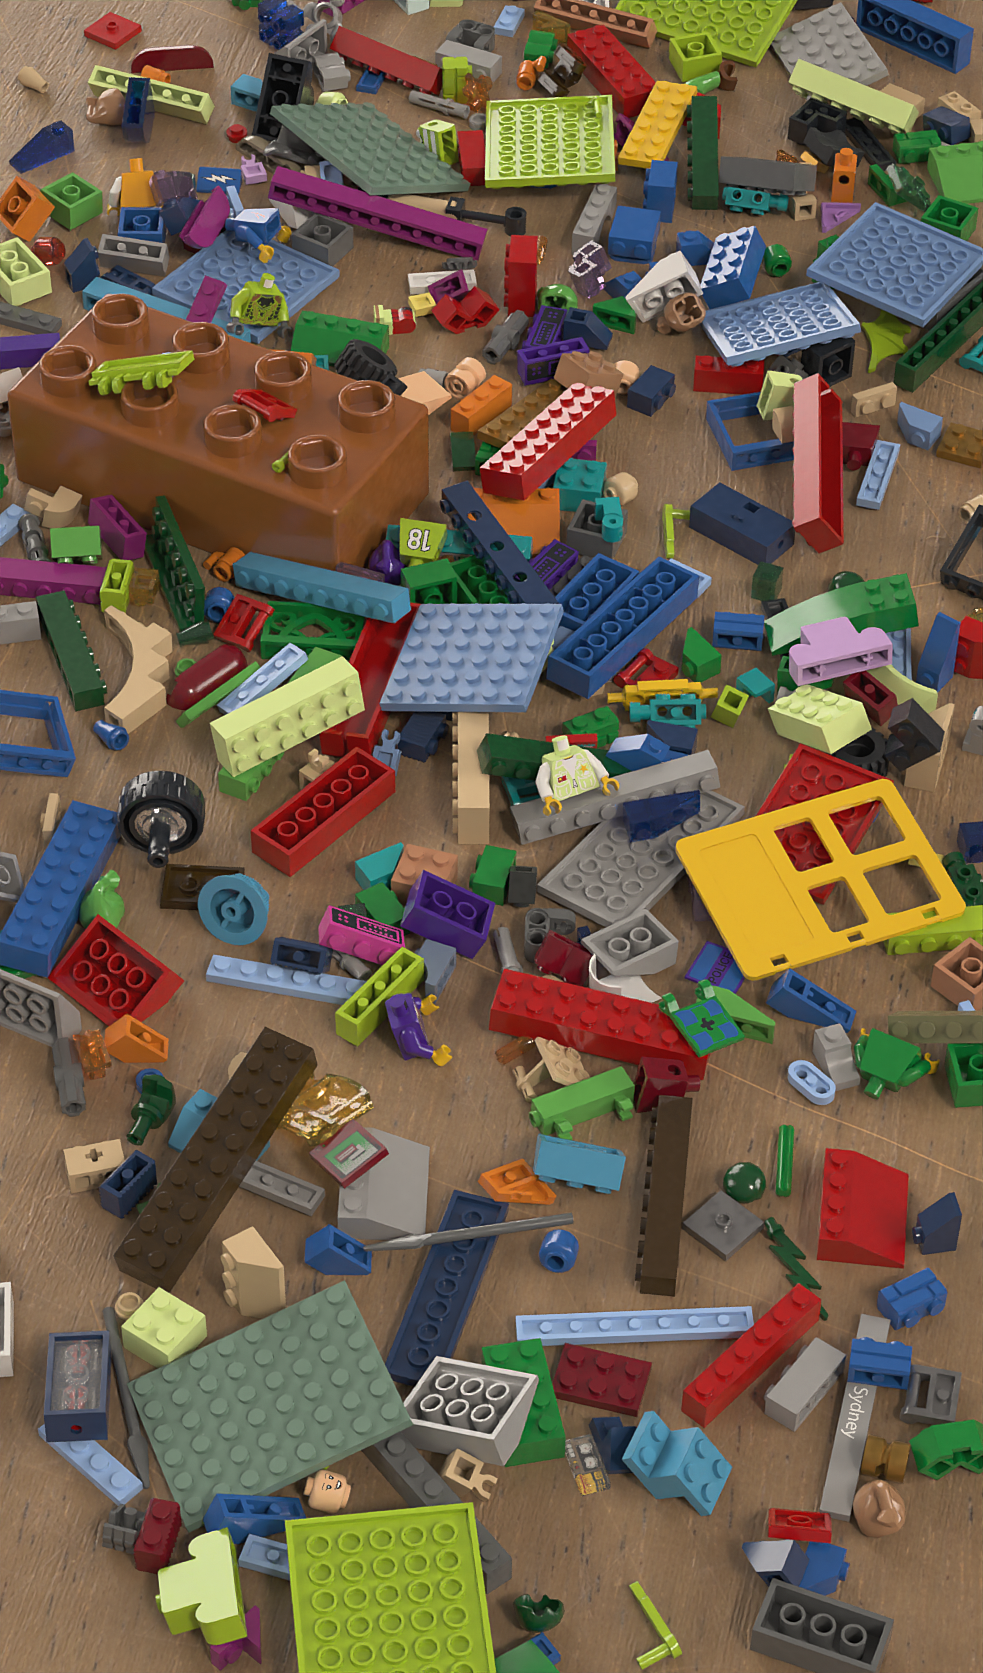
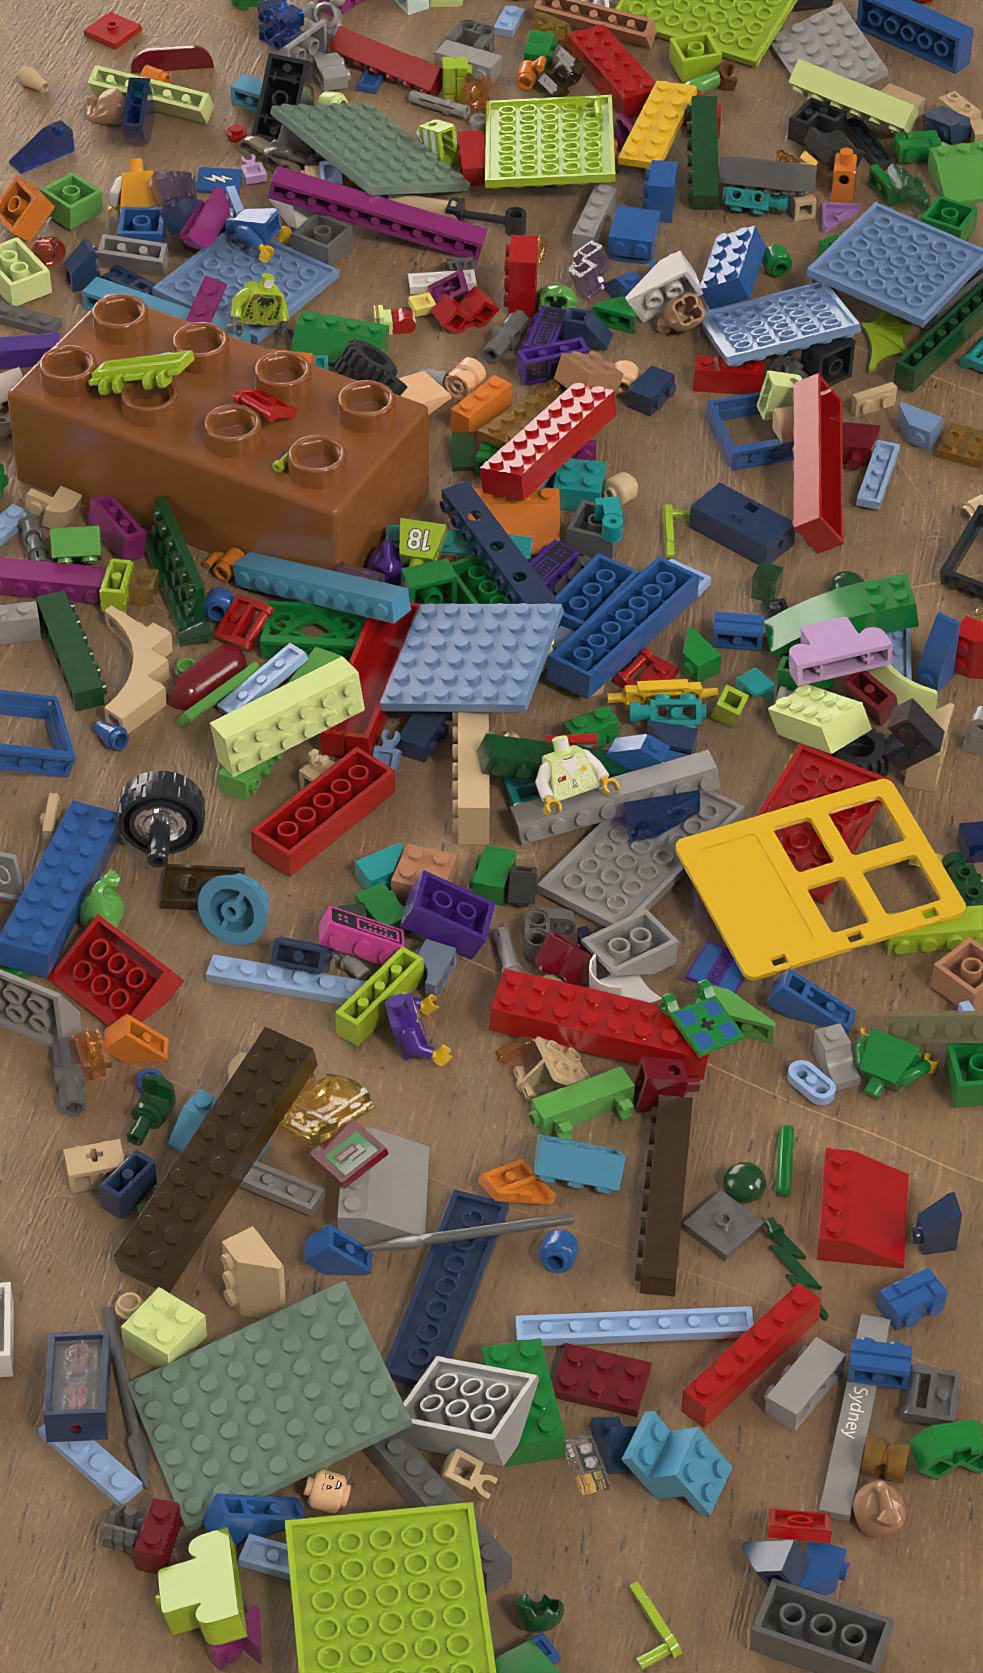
(694, 247): blue slope -> none

